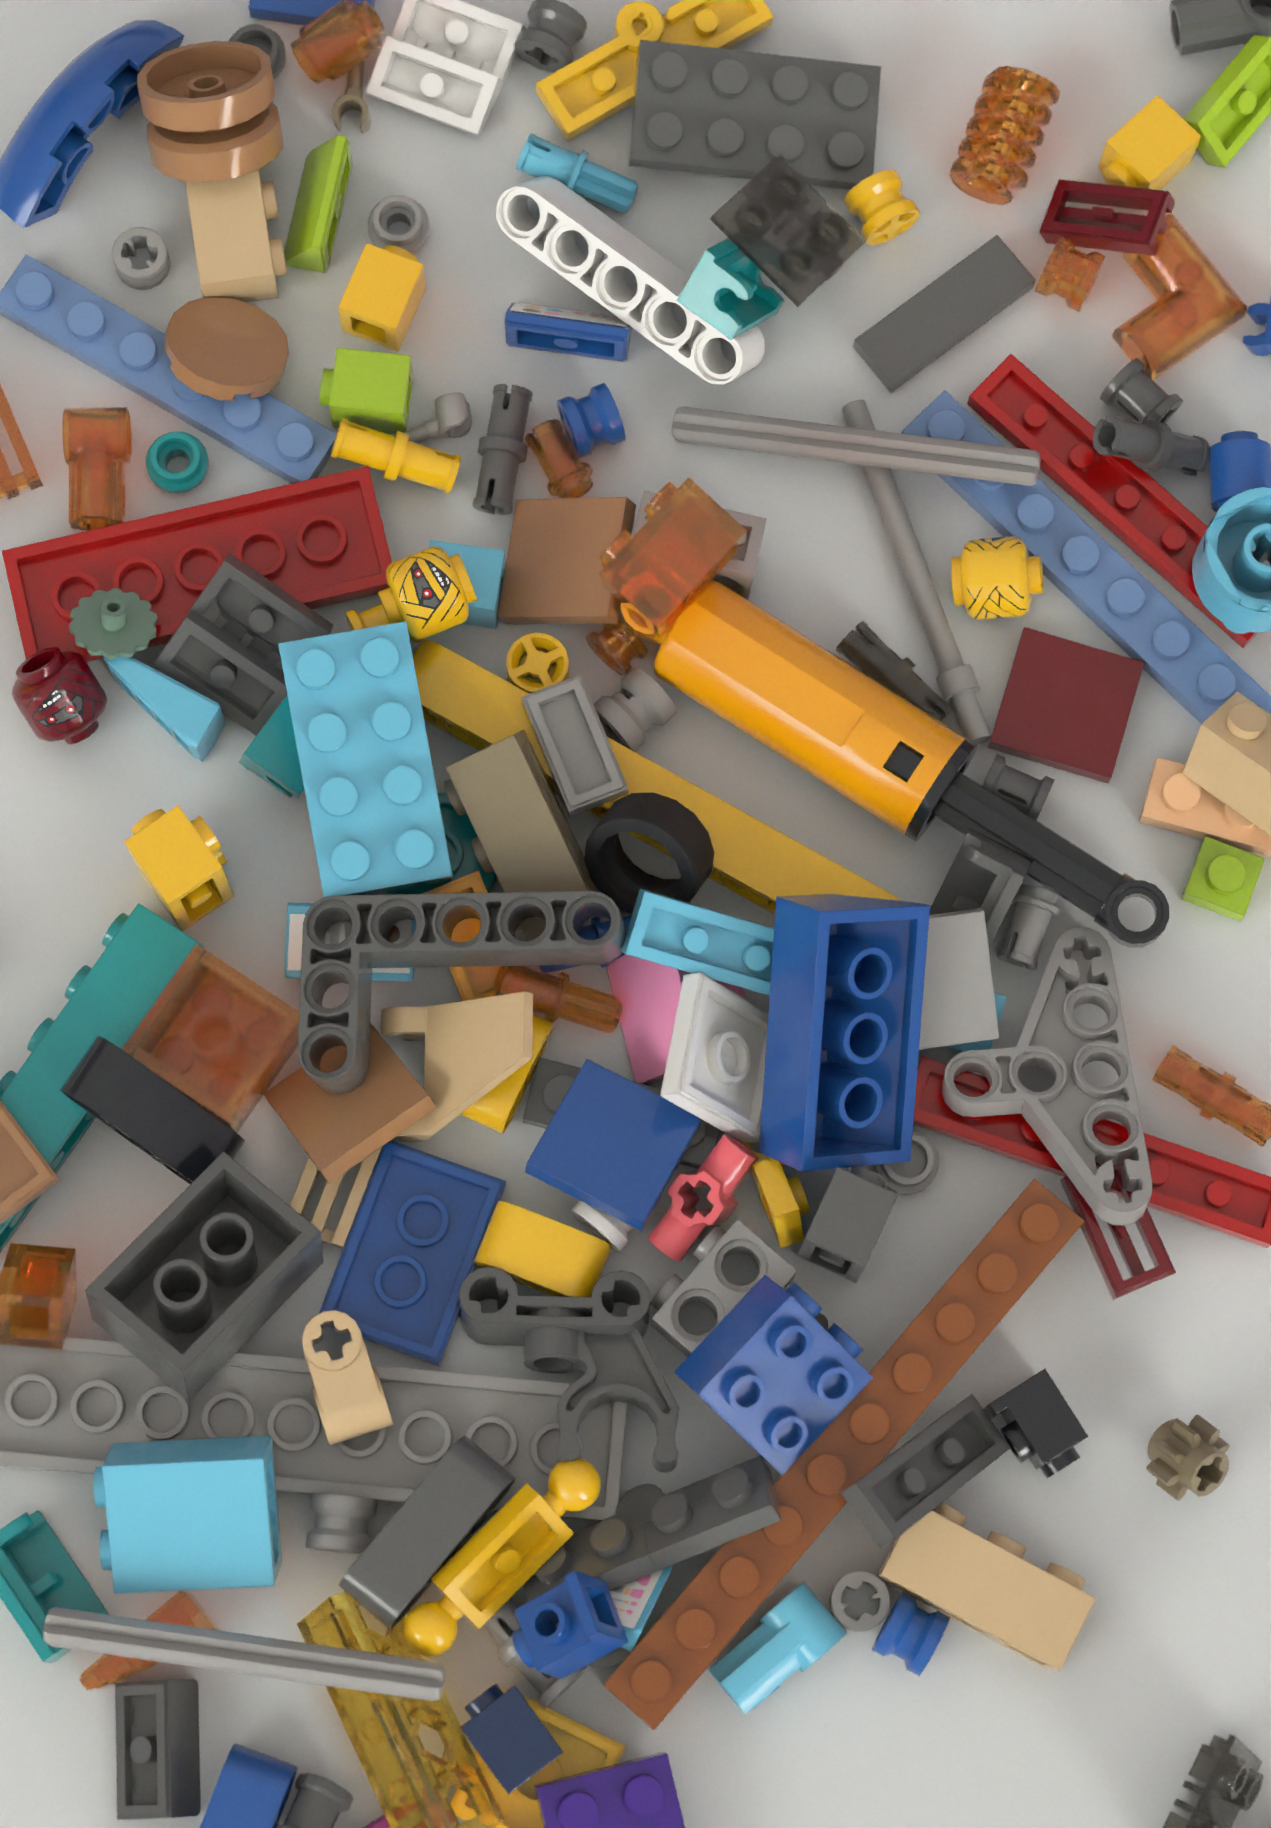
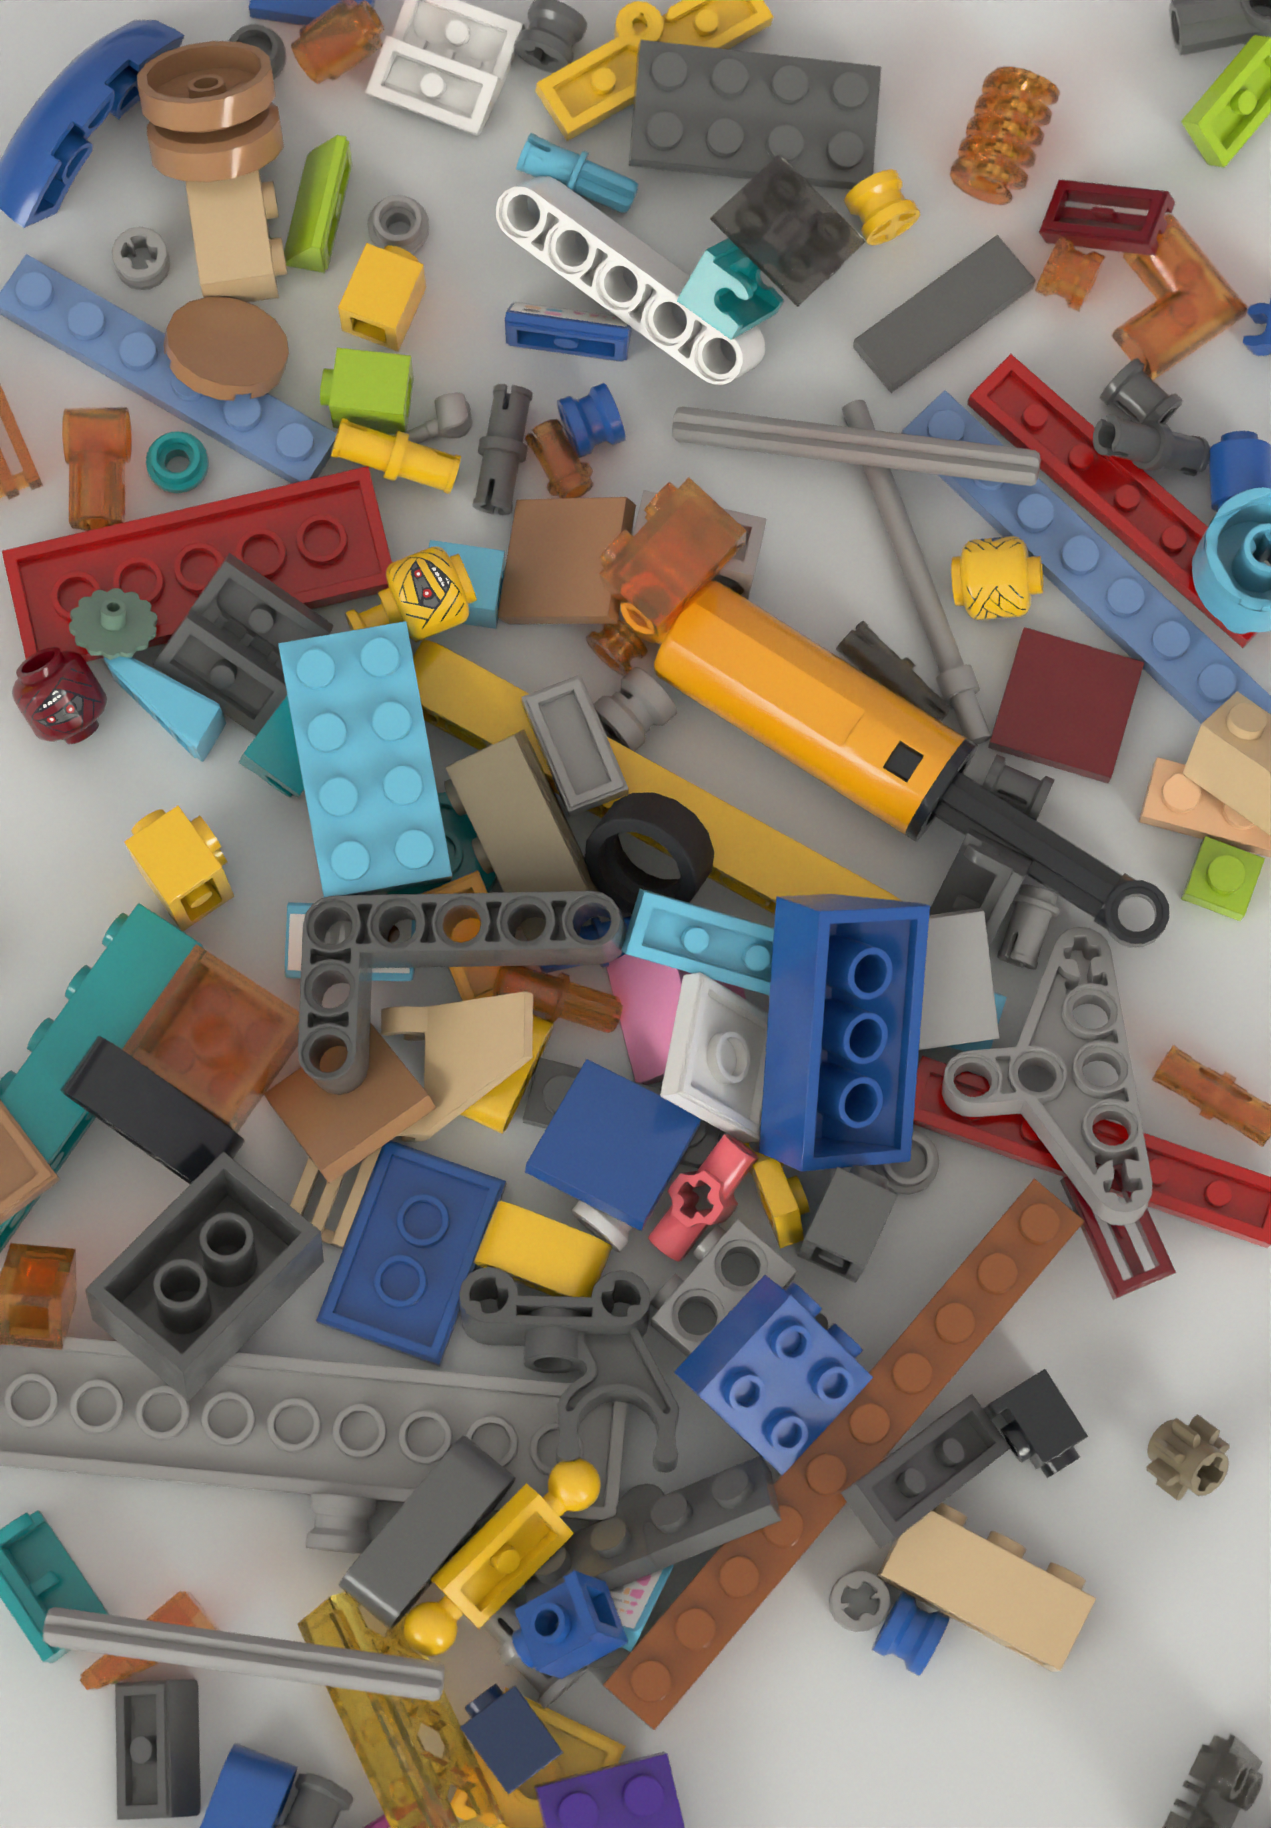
(189, 1514): medium azure brick -> none
(345, 1388): tan piece -> none
(352, 99): dark tan hand -> none
(534, 656): yellow wheel -> none
(787, 1640): medium azure piece -> none
(1149, 148): yellow brick -> none

